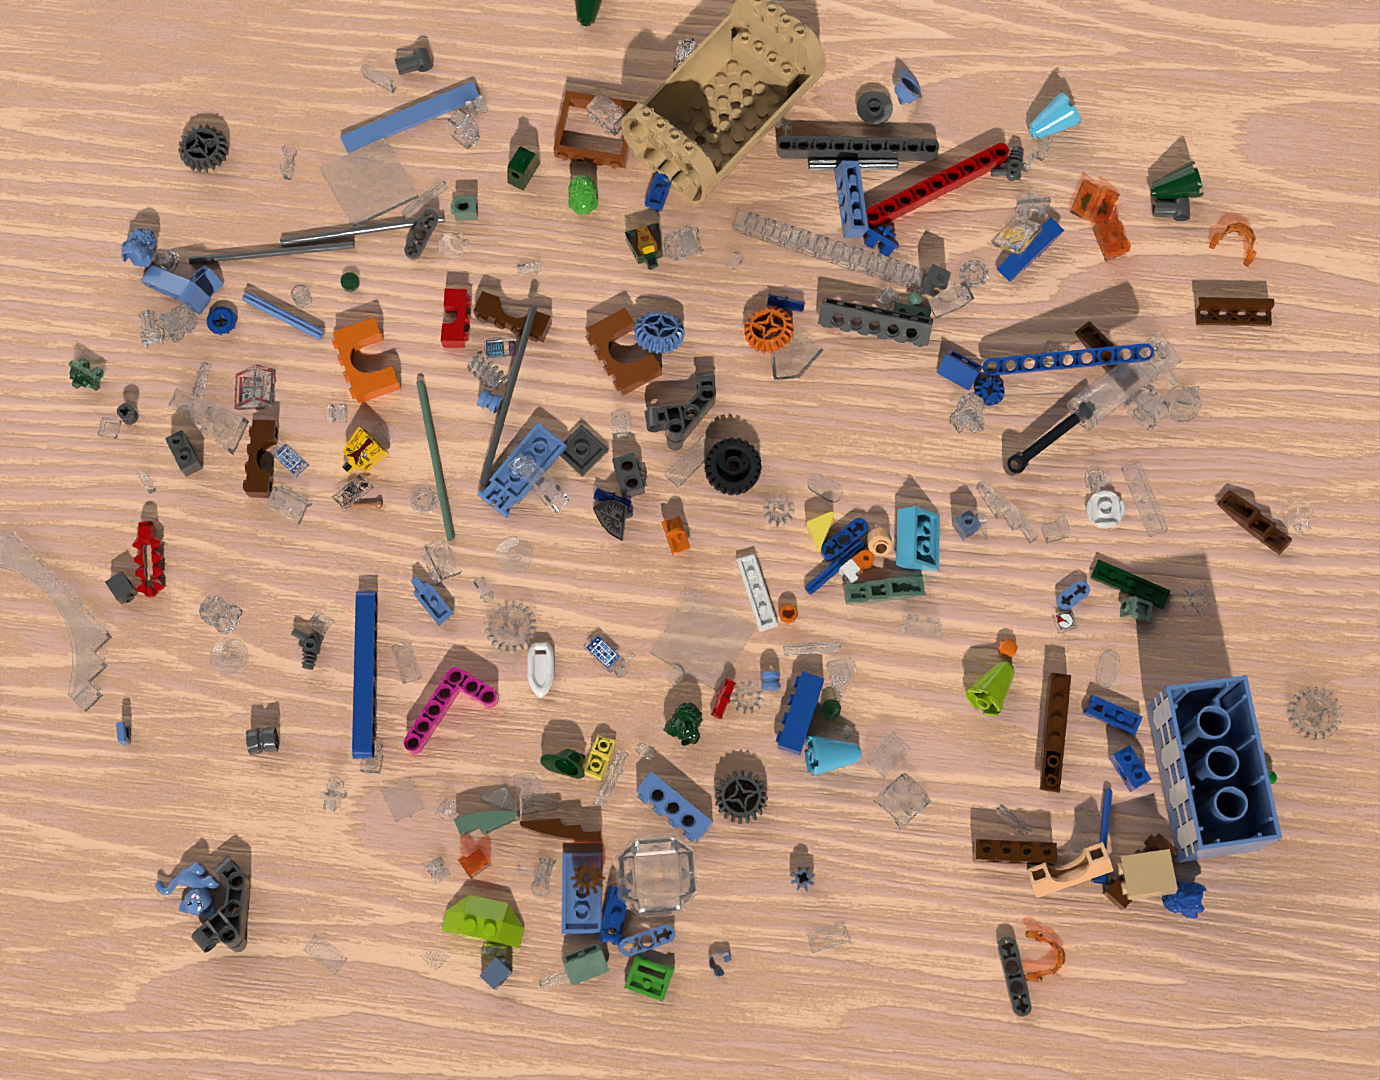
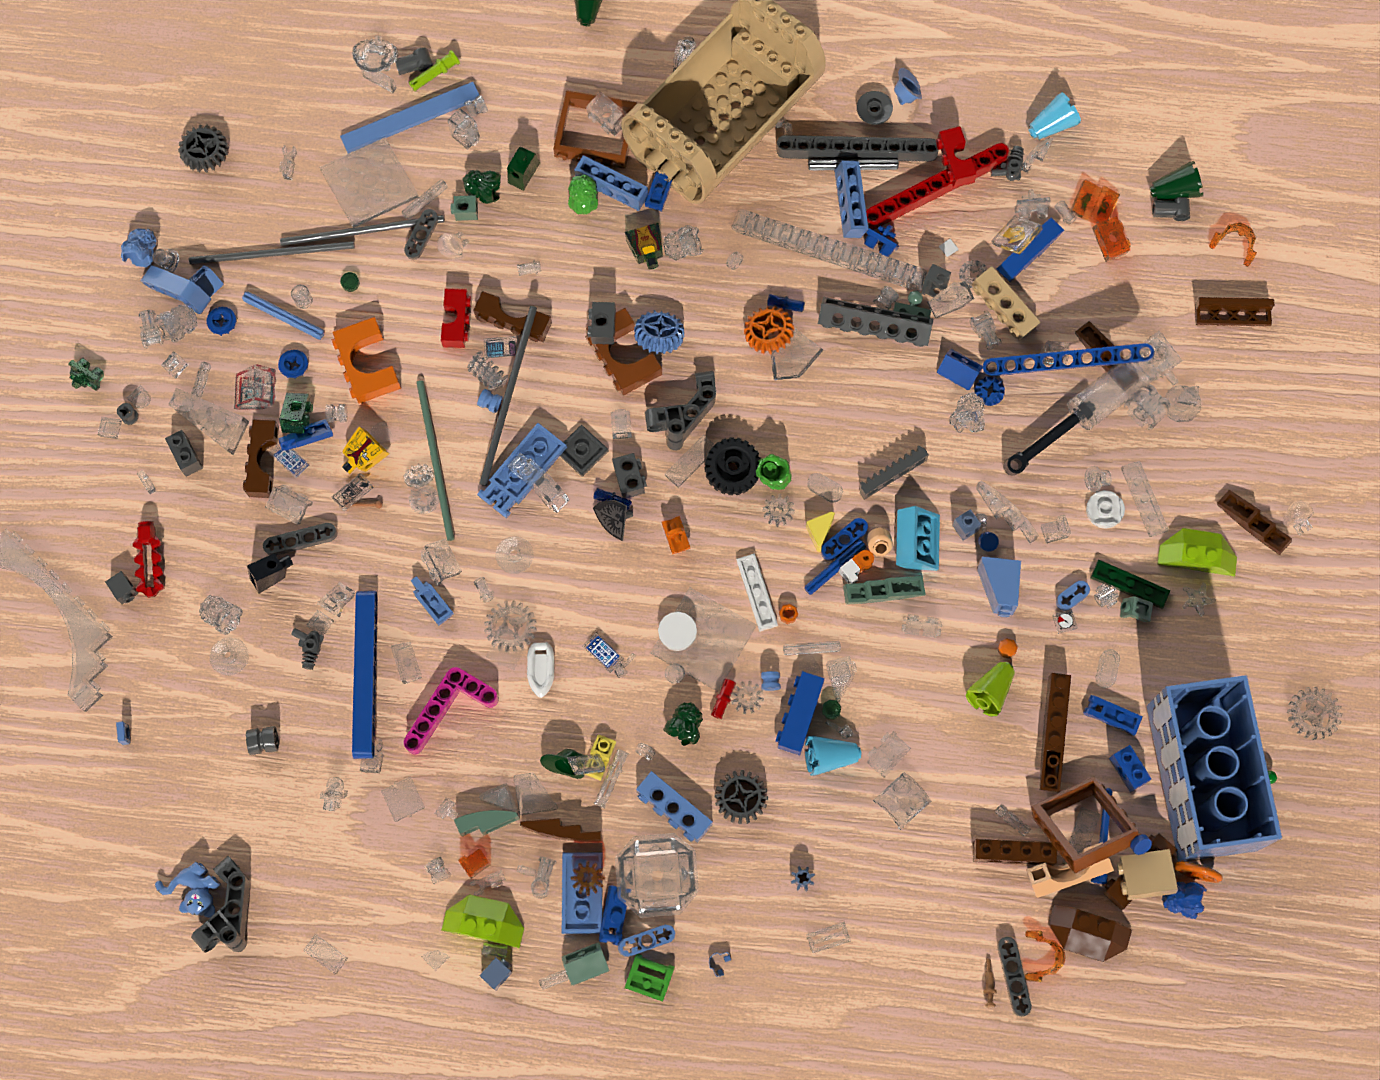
(139, 397): none -> clear tile
(174, 364): none -> clear tile
(268, 571): none -> black torso
(289, 357): none -> blue gear
(295, 413): none -> clear green brick
(300, 541): none -> dark grey beam
(313, 433): none -> blue hinge
(336, 599): none -> clear slope
(374, 54): none -> clear piece
(421, 479): none -> clear gear
(441, 66): none -> lime pin
(482, 185): none -> dark green hair
(493, 880): none -> clear plate
(586, 764): none -> clear tile
(602, 312): none -> dark grey brick
(613, 183): none -> medium blue brick
(677, 631): none -> white tile
(774, 472): none -> bright green hair
(894, 472): none -> dark grey gear
(948, 247): none -> white sticker
(959, 171): none -> red arch
(985, 328): none -> clear connector
(988, 541): none -> blue tile
(989, 980): none -> medium nougat piece
(1000, 583): none -> medium blue slope
(1004, 293): none -> tan brick
(1068, 216): none -> clear pin
(1073, 795): none -> dark orange window
(1088, 933): none -> reddish brown wedge
(1106, 595): none -> clear gear
(1141, 844): none -> blue tile
(1198, 552): none -> lime wedge
(1198, 871): none -> orange plate

